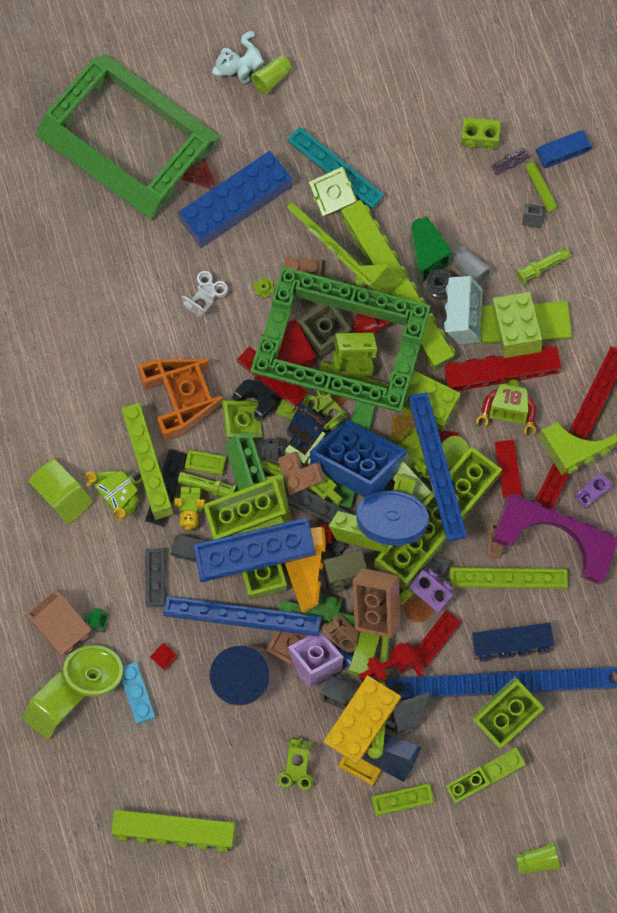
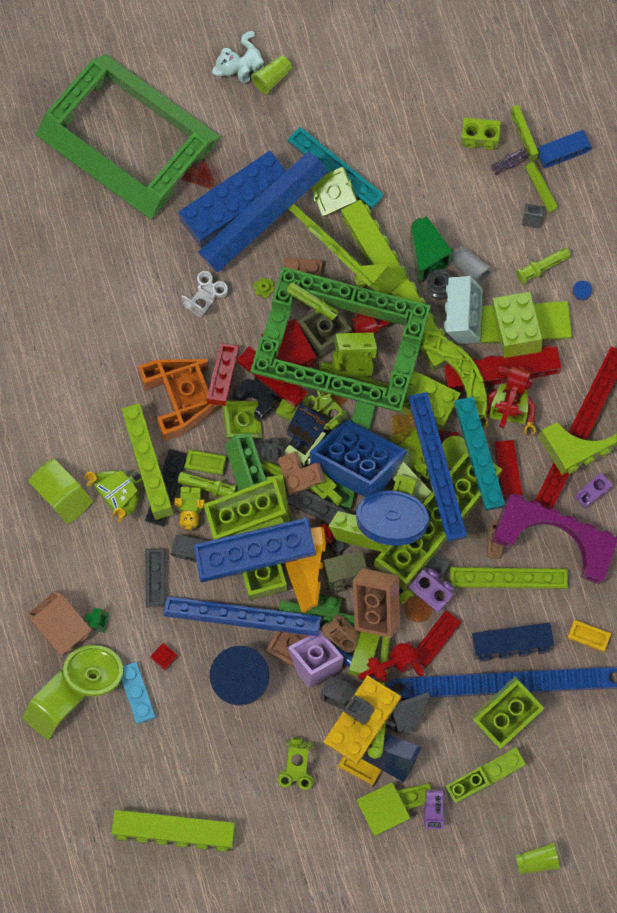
(222, 374): none -> plate
(263, 211): none -> blue brick
(312, 301): none -> lime axle
(359, 710): none -> dark grey slope
(383, 809): none -> lime tile
(433, 809): none -> medium lavender leg
(461, 364): none -> lime tile
(479, 454): none -> teal plate
(517, 382): none -> red piece
(524, 133): none -> lime tile
(582, 290): none -> blue tile
(589, 636): none -> yellow tile

